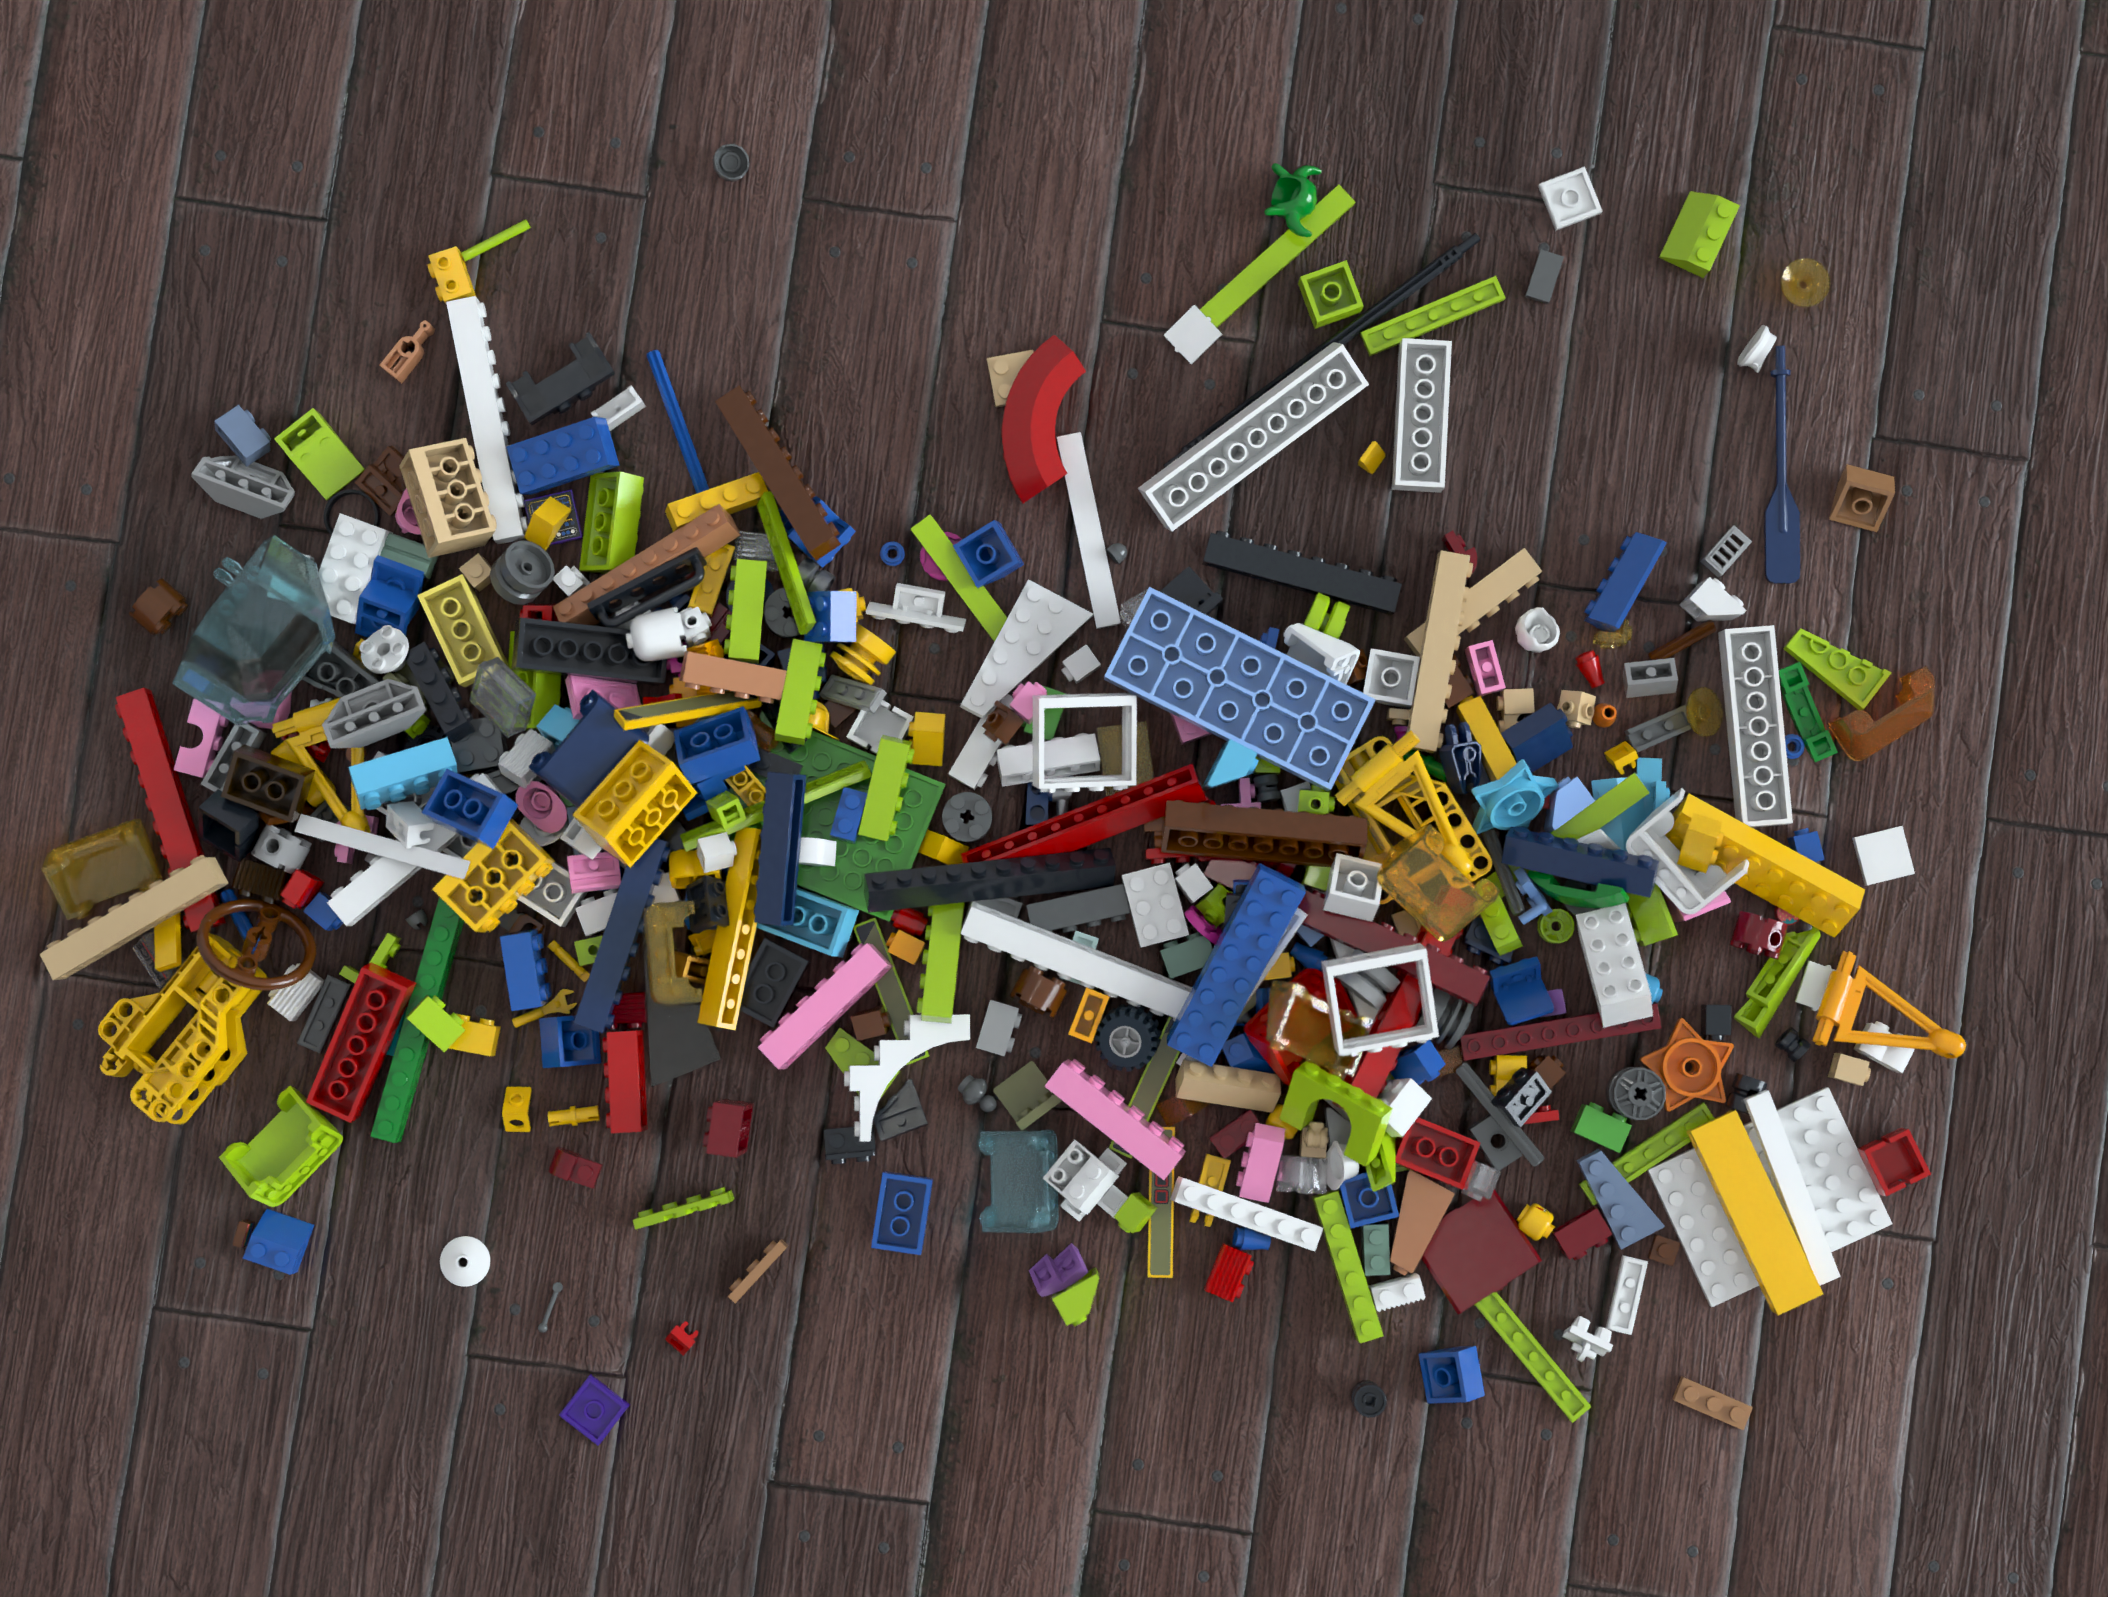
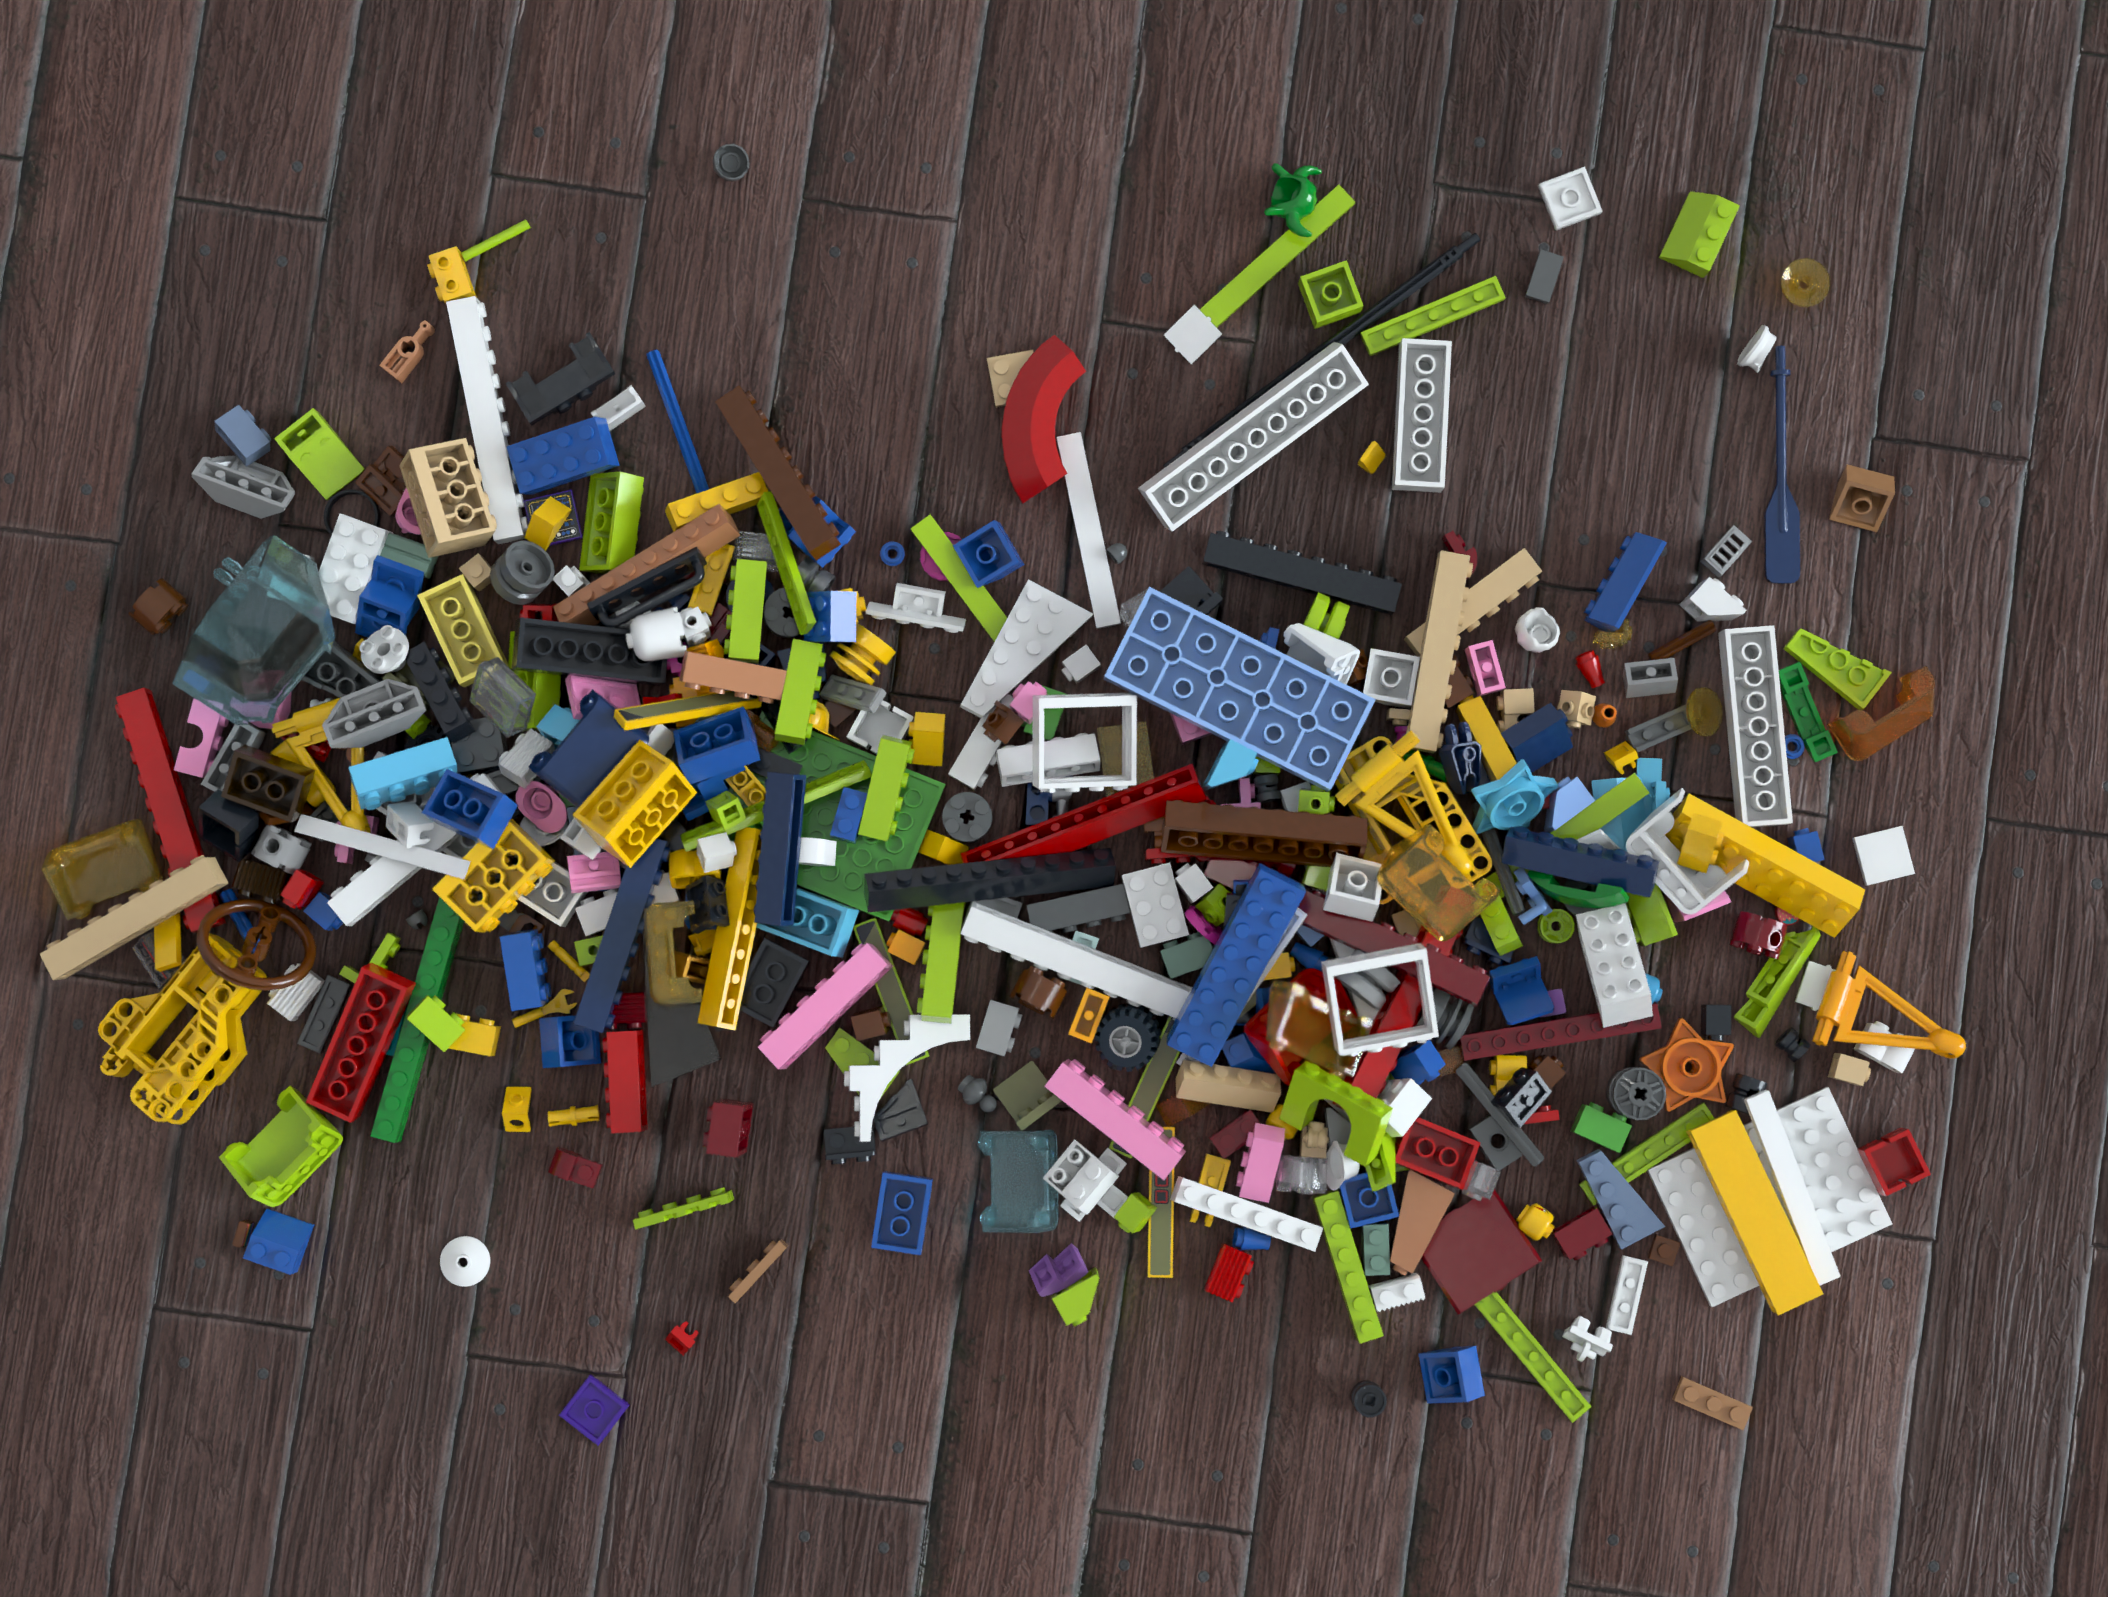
(557, 1287): dark grey hinge -> none

